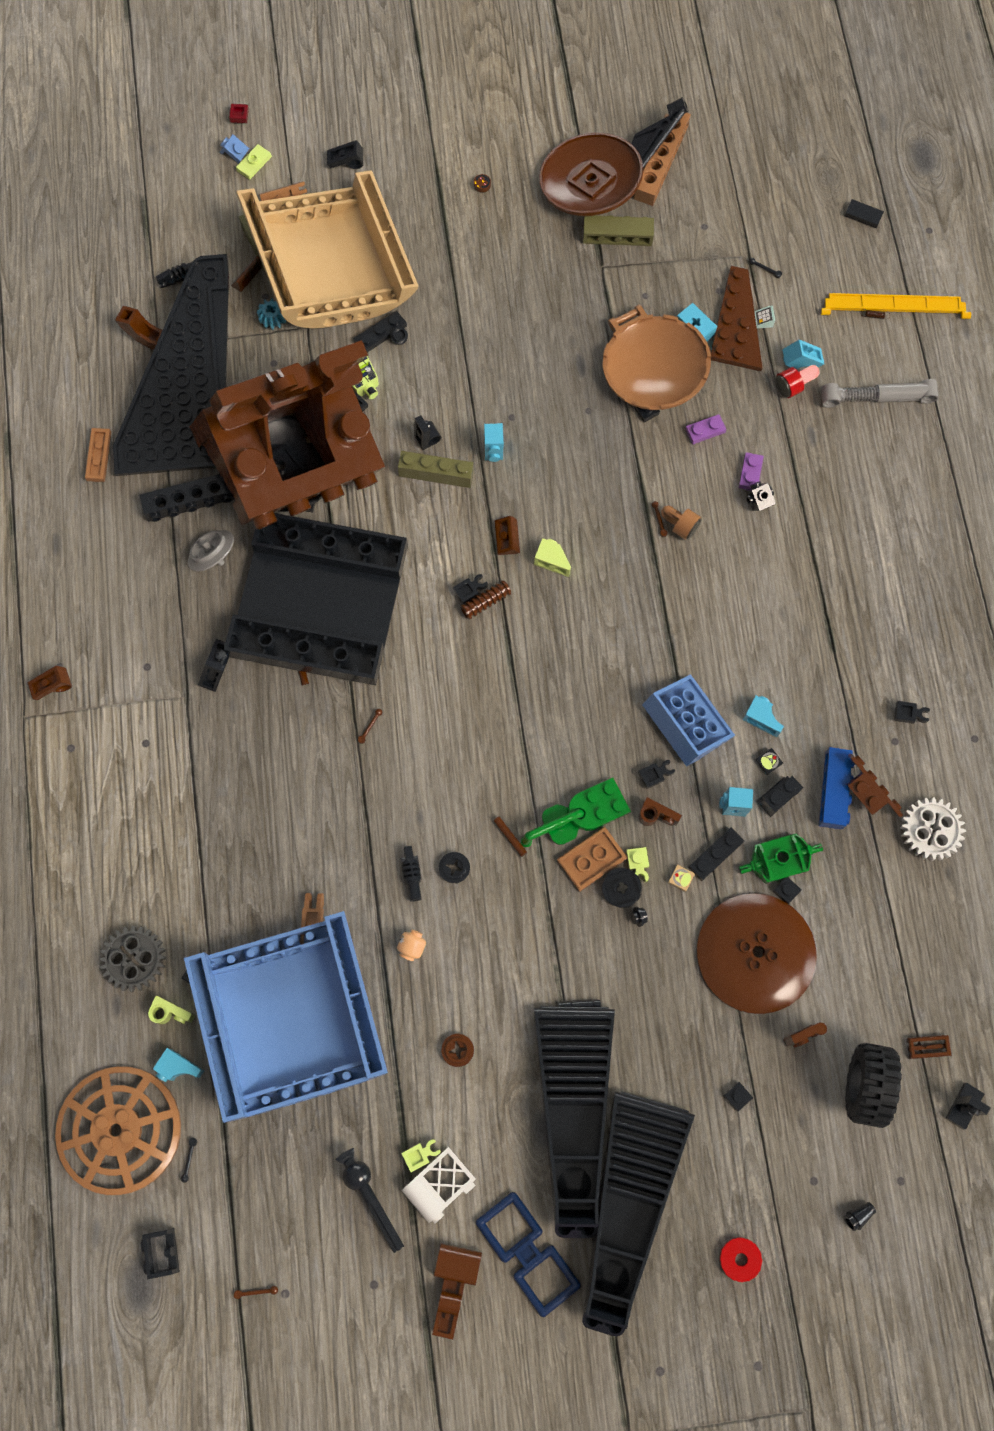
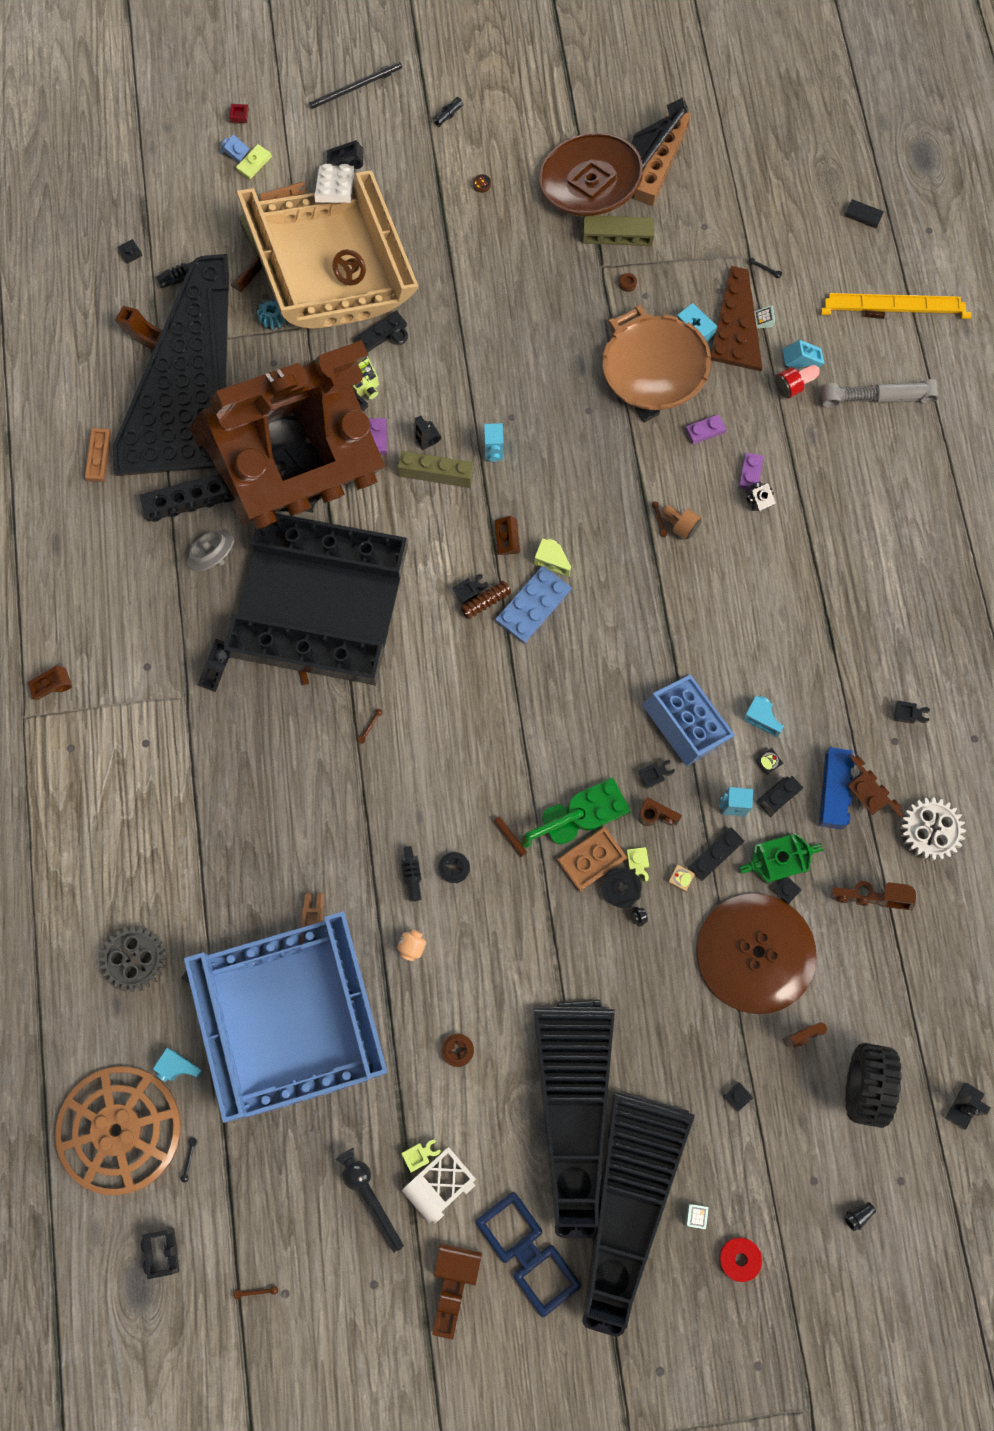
(129, 251): none -> black plate
(169, 1009): yellowish green plate -> none
(334, 183): none -> white plate
(355, 263): none -> reddish brown piece
(378, 428): none -> medium lavender plate
(384, 72): none -> black bar
(448, 111): none -> black pin
(533, 604): none -> medium blue plate
(628, 282): none -> reddish brown tile
(696, 1216): none -> slope
(894, 895): none -> reddish brown plate
(911, 1048): reddish brown tile -> none

